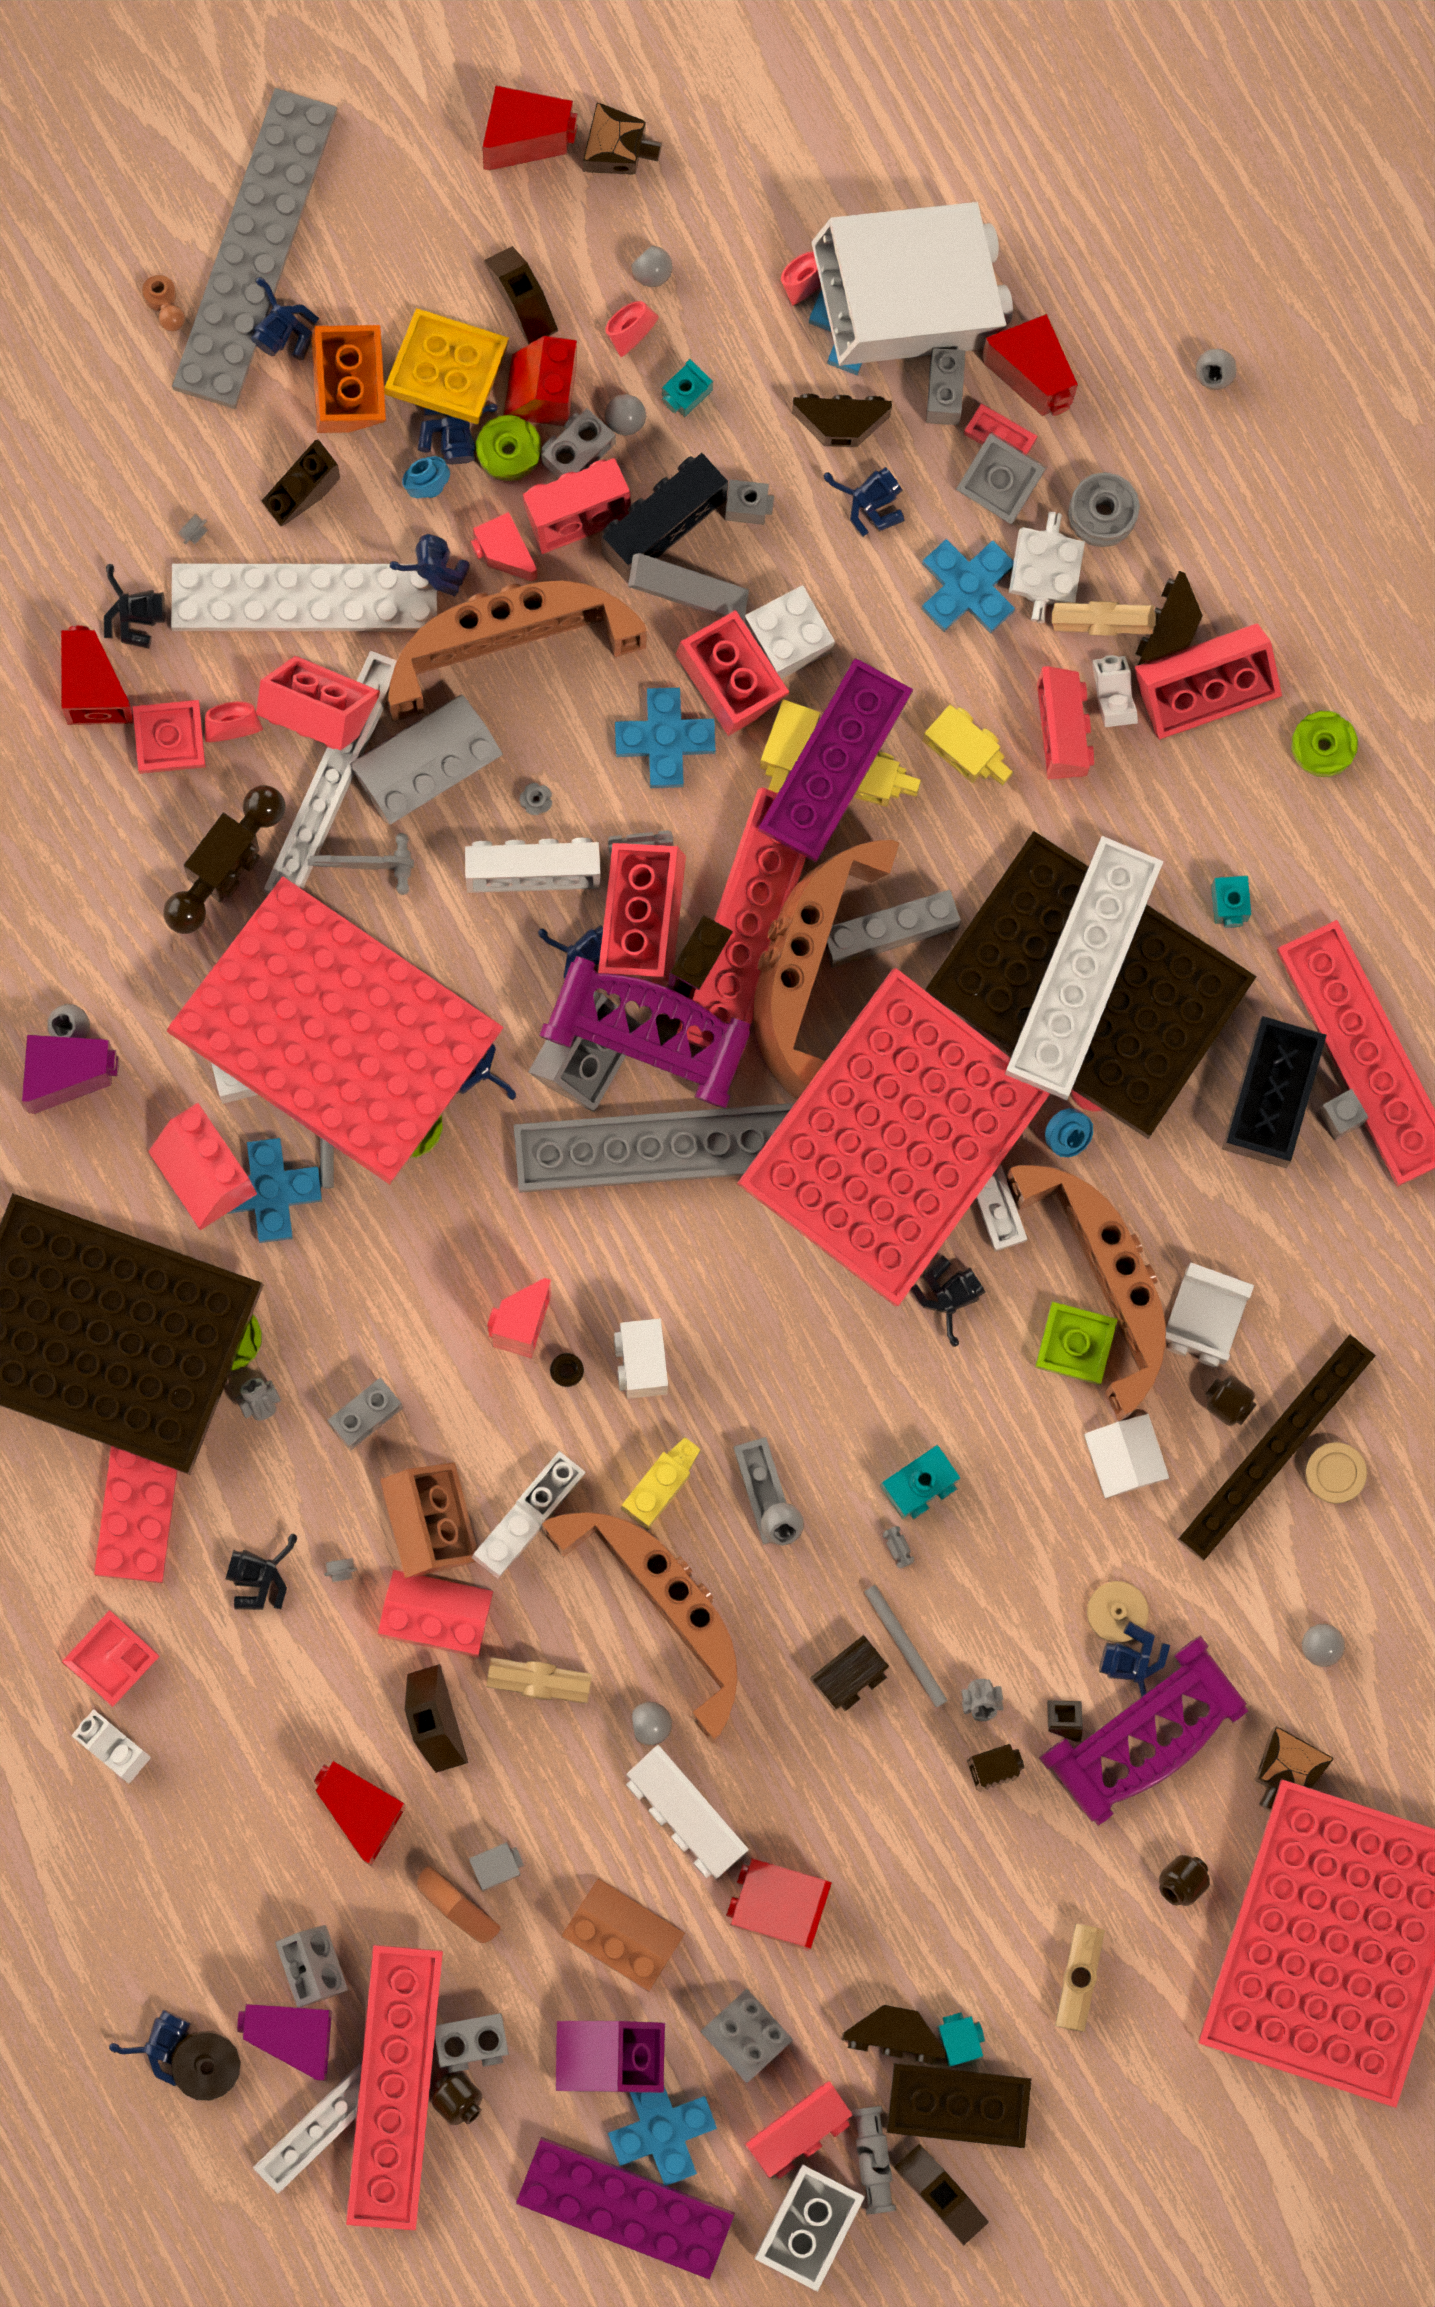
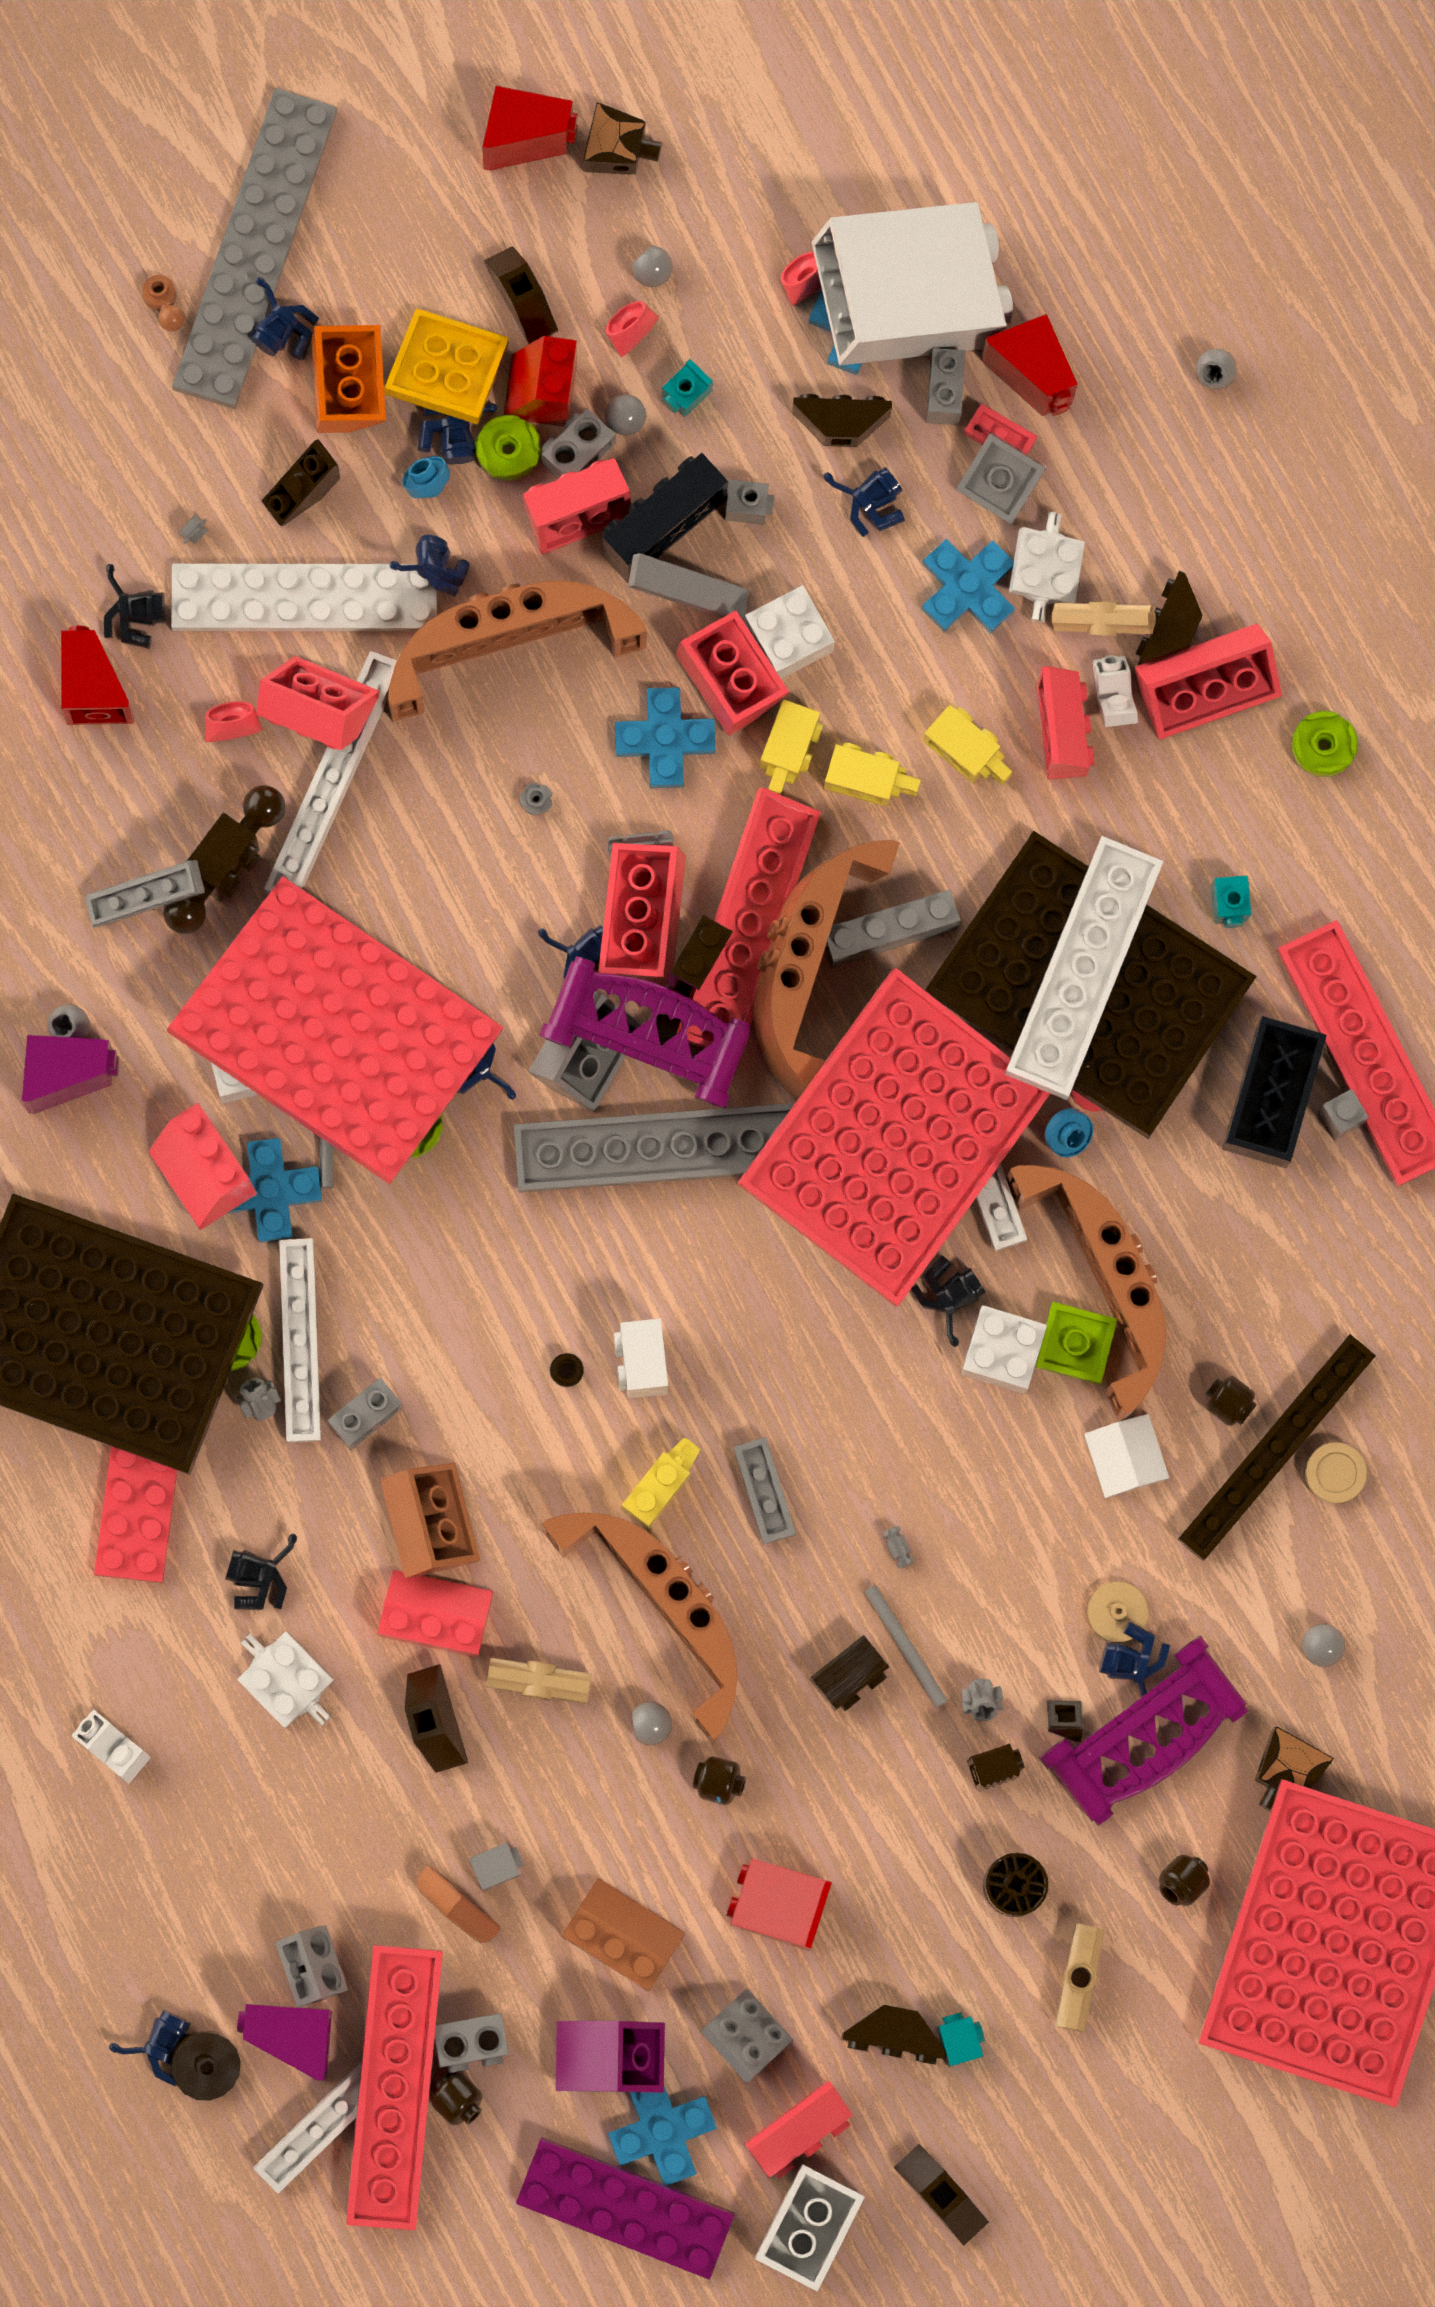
(110, 1658): coral plate -> none
(144, 894): none -> light grey tile
(169, 736): coral plate -> none
(286, 1679): none -> white plate
(300, 1340): none -> white plate
(340, 1569): light grey plate -> none
(359, 1808): red slope -> none
(400, 862): light grey piece -> none
(425, 759): light grey slope -> none
(503, 548): coral slope -> none
(520, 1319): coral slope -> none
(528, 1514): white slope -> none
(532, 866): white slope -> none
(686, 1812): white slope -> none
(719, 1780): none -> dark brown head
(782, 1524): light grey piece -> none
(835, 760): magenta plate -> none
(871, 2140): light grey piece -> none
(920, 1483): teal brick -> none
(959, 2105): dark brown plate -> none
(1003, 1349): none -> white brick
(1018, 1867): none -> dark brown wheel
(1110, 491): light grey wheel -> none
(1206, 1315): white panel -> none

